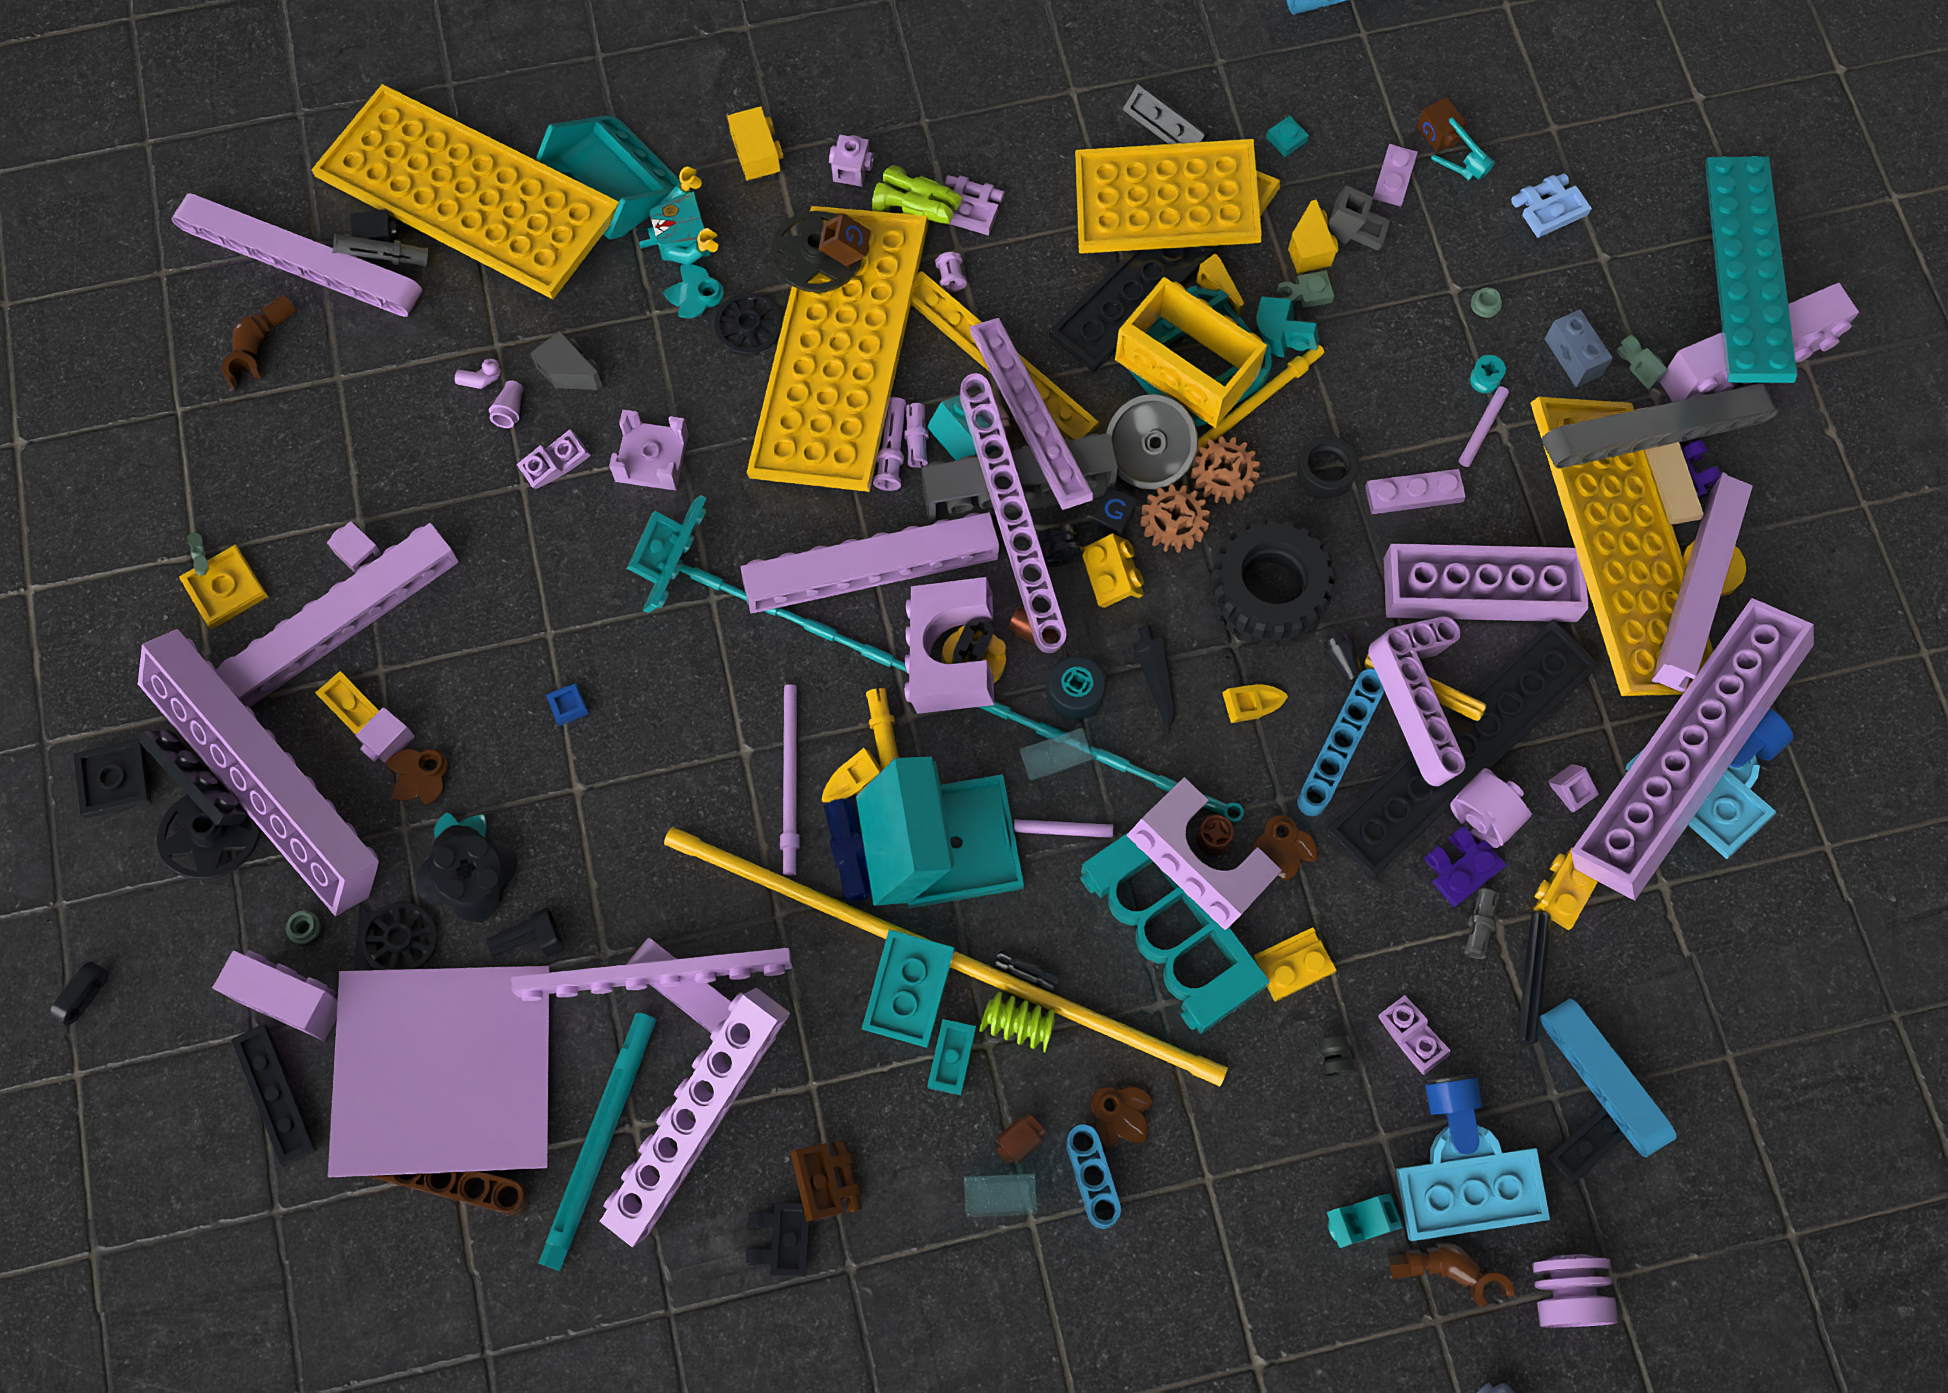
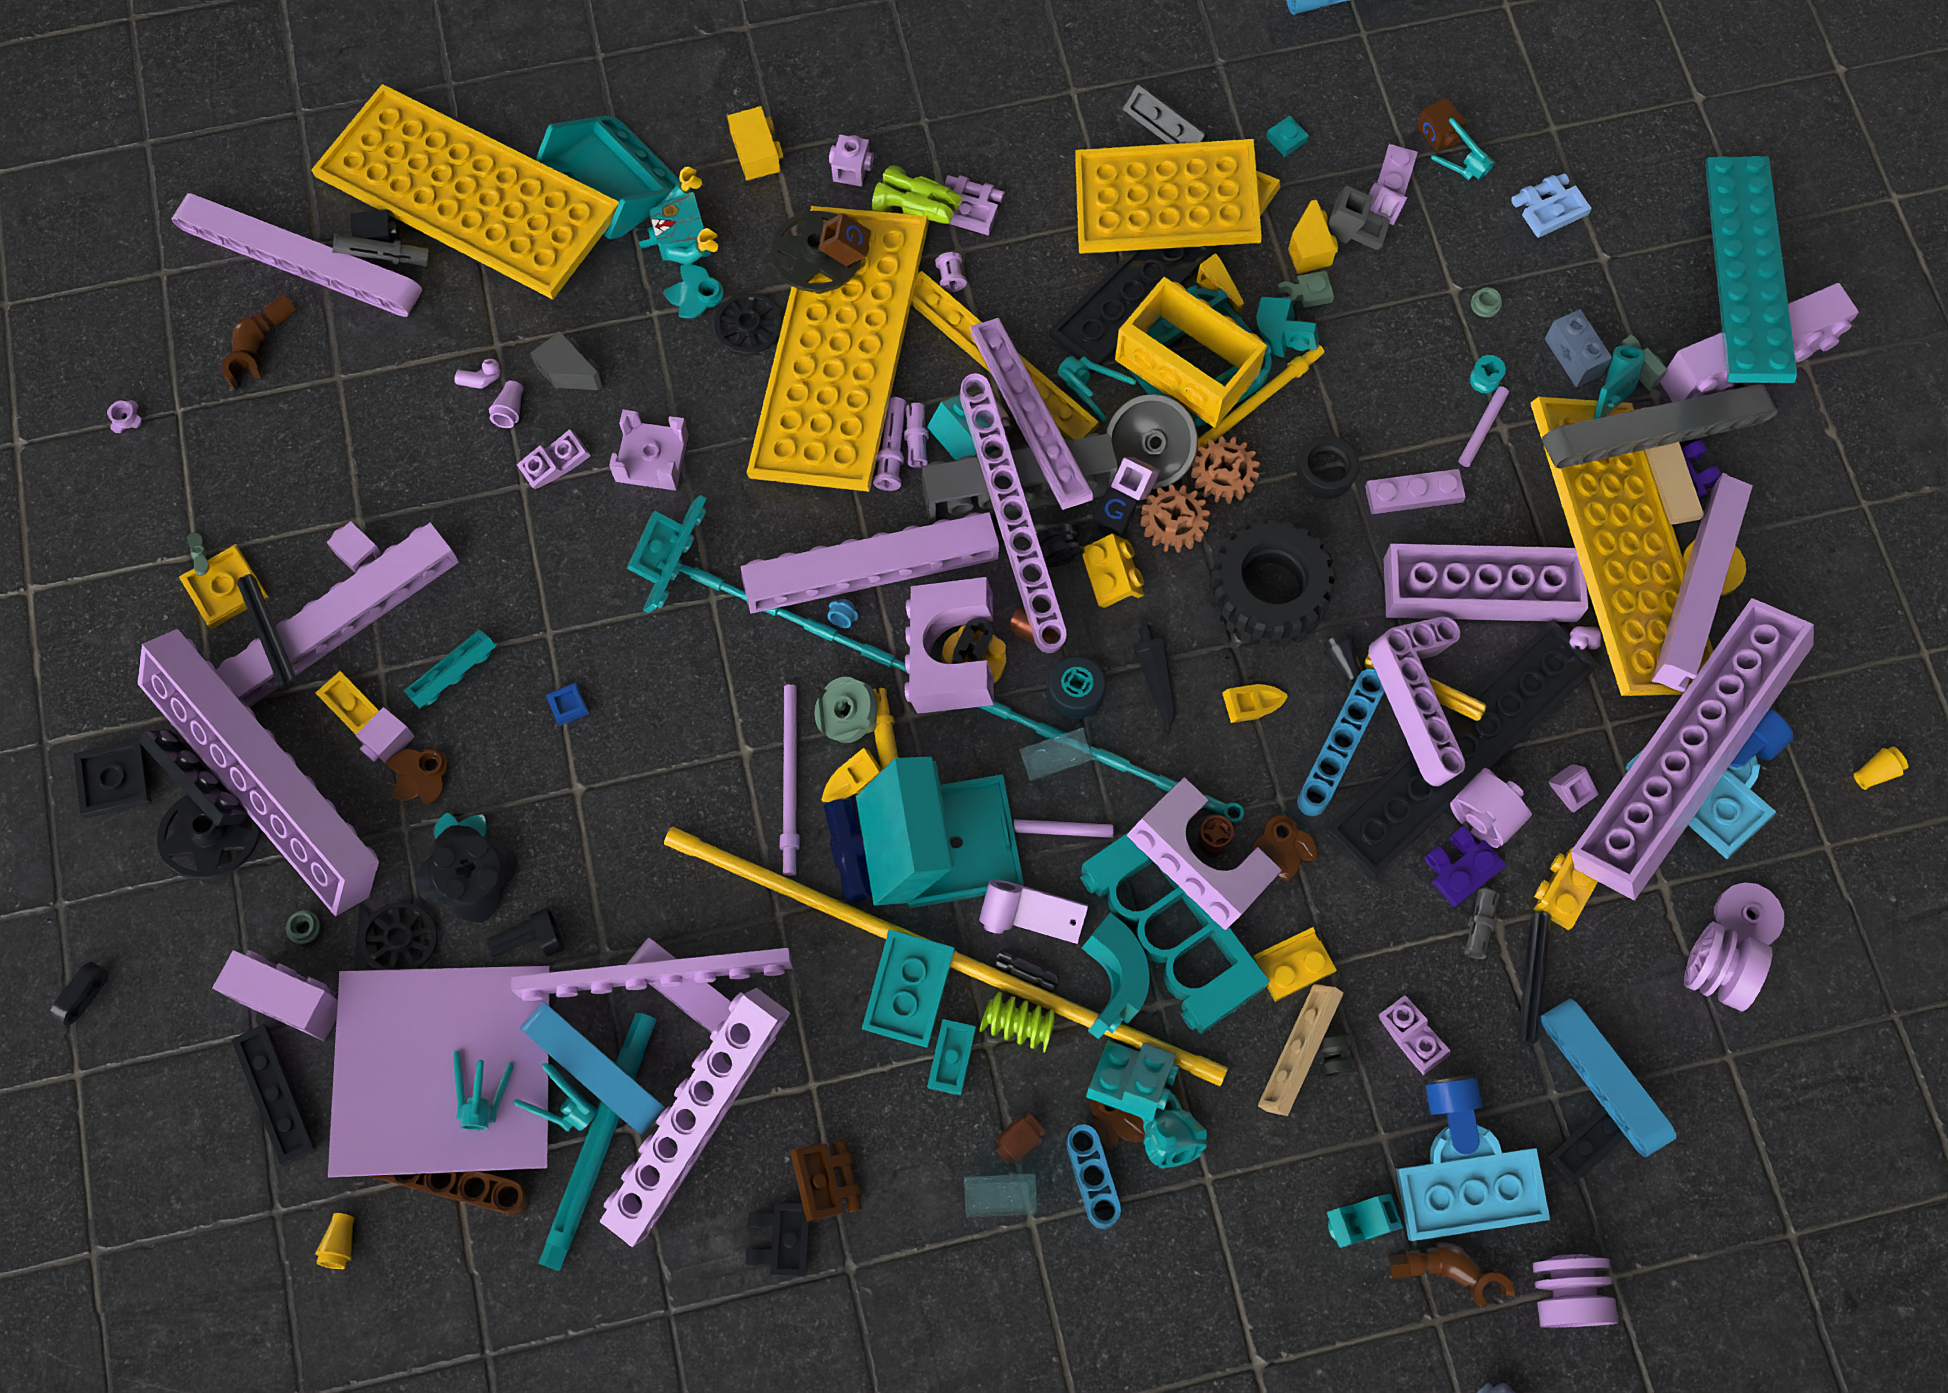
(120, 409): none -> lavender plate
(267, 632): none -> black axle
(337, 1242): none -> yellow cone
(450, 669): none -> teal plate
(477, 1113): none -> teal plant
(575, 1109): none -> teal plant
(592, 1068): none -> dark azure beam
(842, 613): none -> dark azure plate
(861, 715): none -> sand green plate
(1031, 909): none -> lavender door
(1076, 375): none -> teal plant
(1127, 969): none -> teal arch
(1133, 1079): none -> teal plate
(1135, 478): none -> lavender brick
(1173, 1136): none -> teal piece
(1300, 1049): none -> tan tile
(1386, 202): none -> lavender slope
(1585, 637): none -> lavender arm
(1620, 379): none -> teal door
(1732, 908): none -> lavender plate
(1734, 969): none -> lavender wheel
(1881, 767): none -> yellow cone

